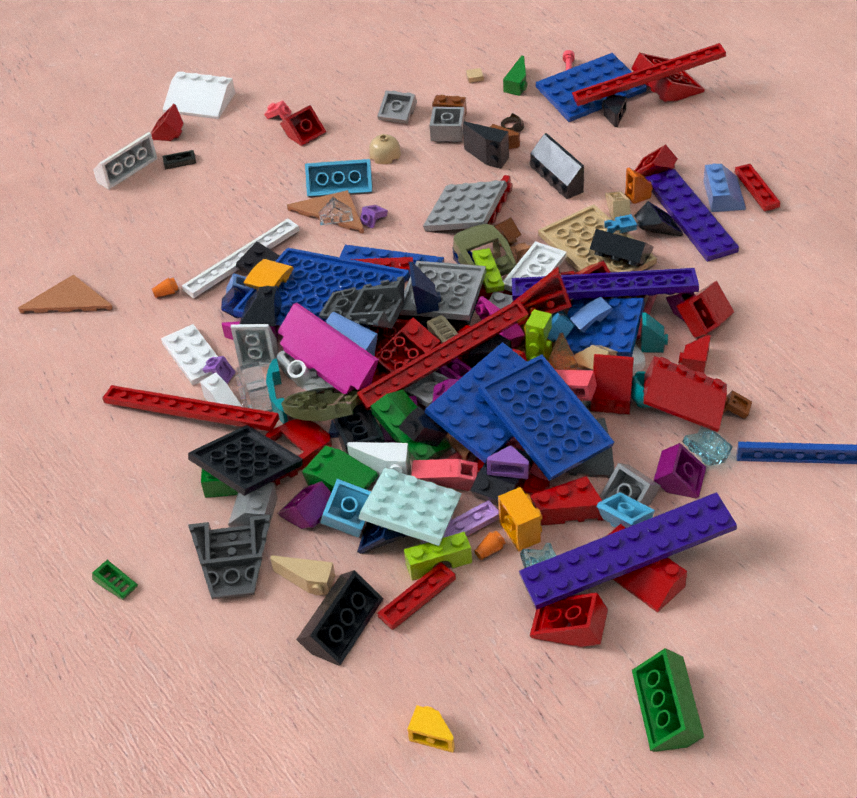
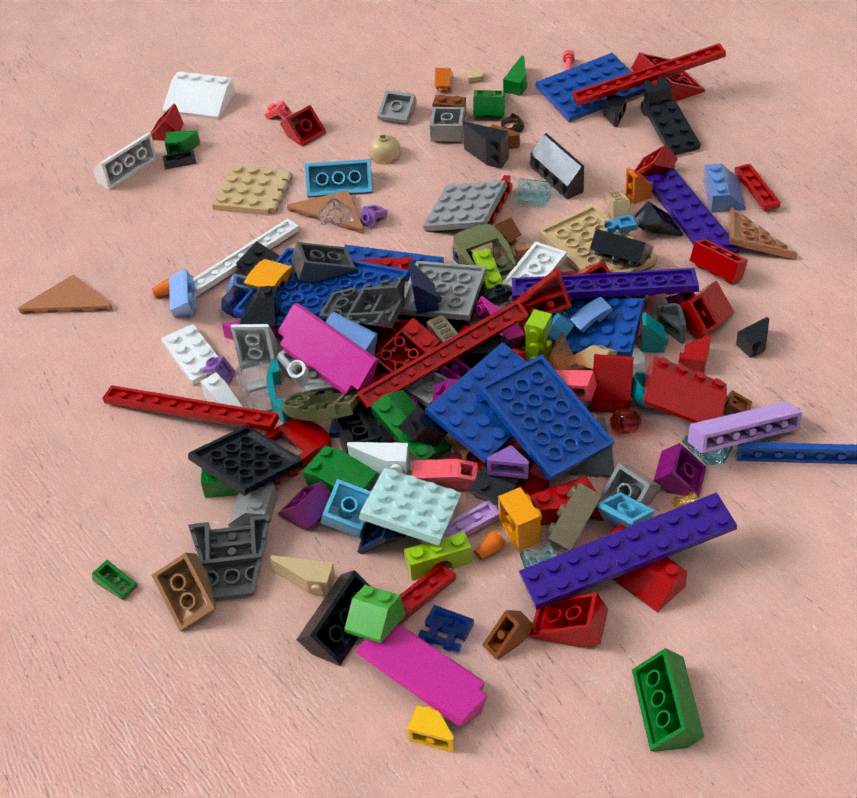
(181, 141): none -> green slope
(182, 294): none -> light blue slope
(185, 589): none -> medium nougat slope
(252, 190): none -> tan hinge
(320, 261): none -> dark grey slope
(374, 613): none -> bright green slope
(427, 674): none -> dark pink slope
(443, 79): none -> orange slope
(449, 623): none -> clear blue plate
(489, 103): none -> green slope
(495, 294): none -> black plate
(508, 633): none -> dark orange slope
(533, 191): none -> clear light blue bracket
(573, 516): none -> dark tan brick
(625, 421): none -> clear red head
(668, 118): none -> black hinge
(673, 320): none -> dark grey slope
(679, 501): none -> clear yellow bush
(718, 260): none -> red brick
(744, 427): none -> lavender brick
(747, 235): none -> nougat tile
(753, 338): none -> black slope

